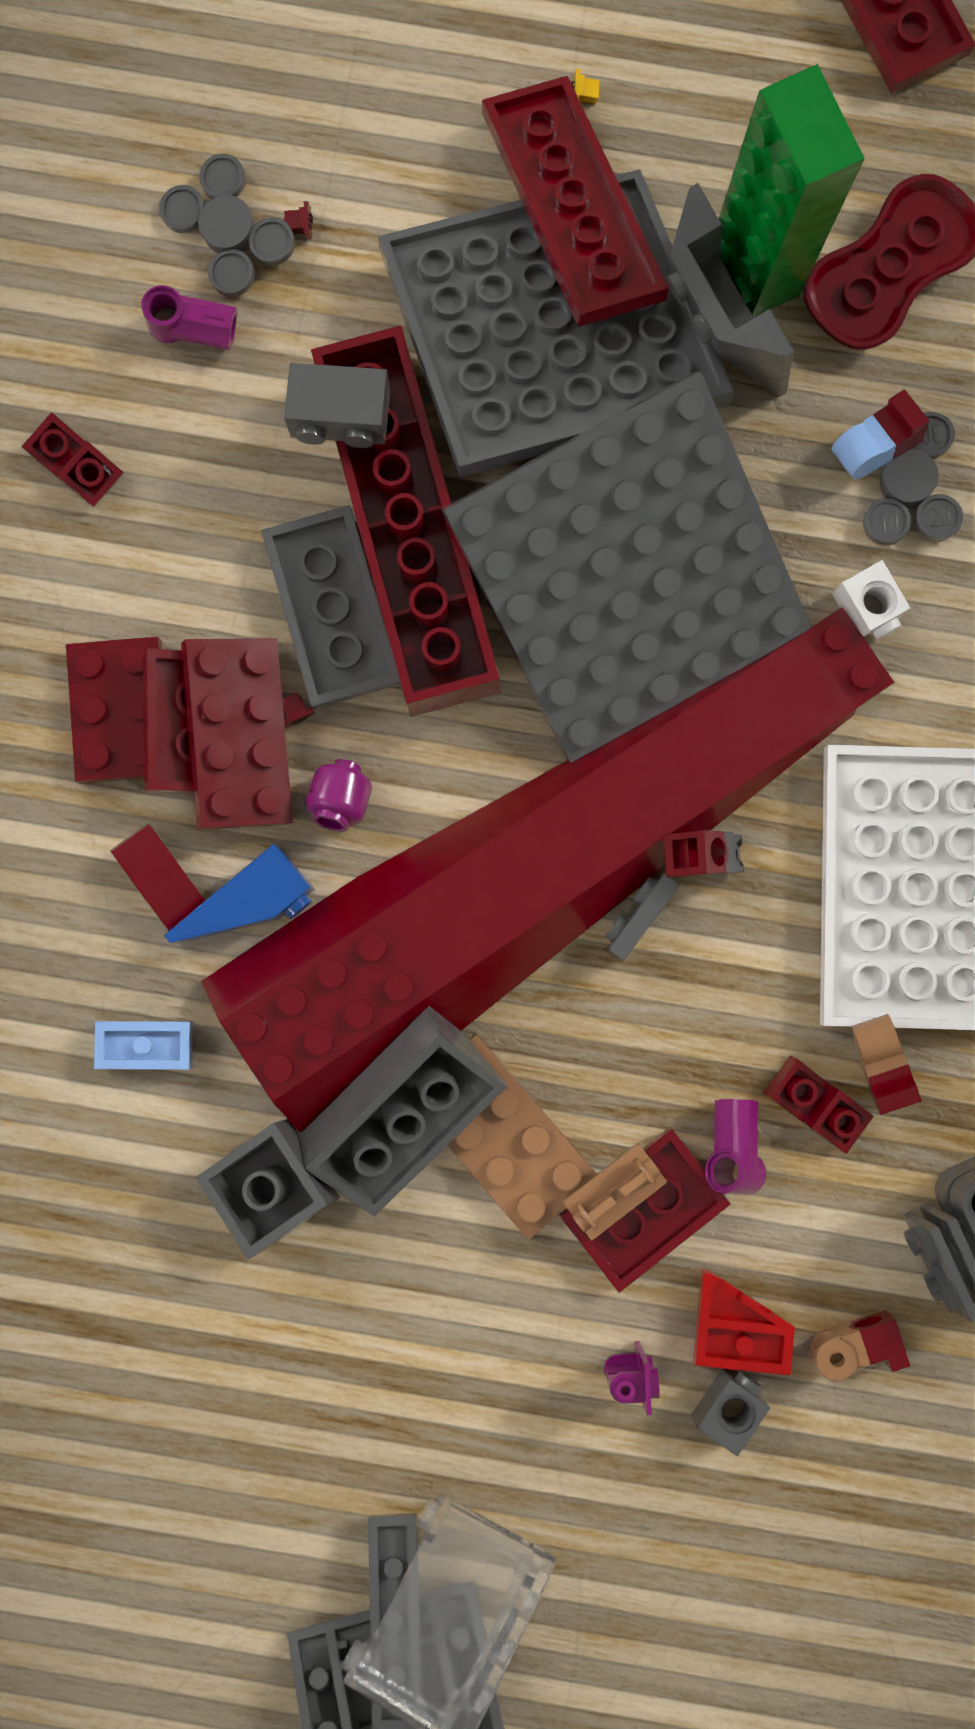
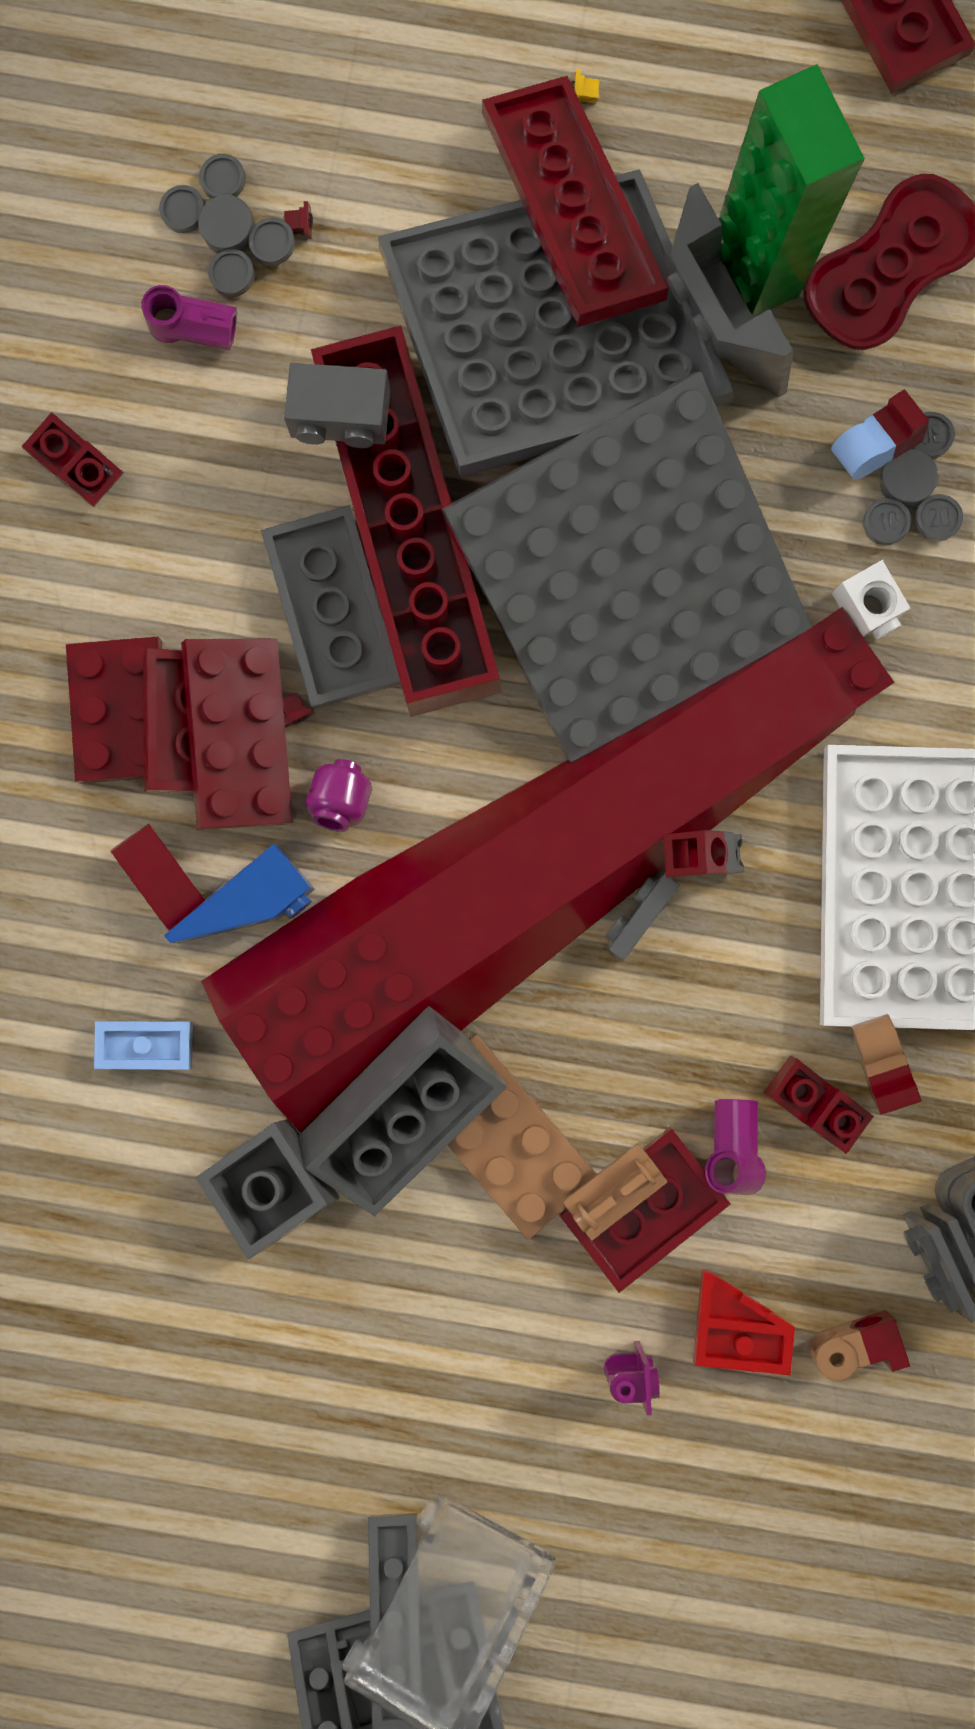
(735, 1430): dark grey brick -> none

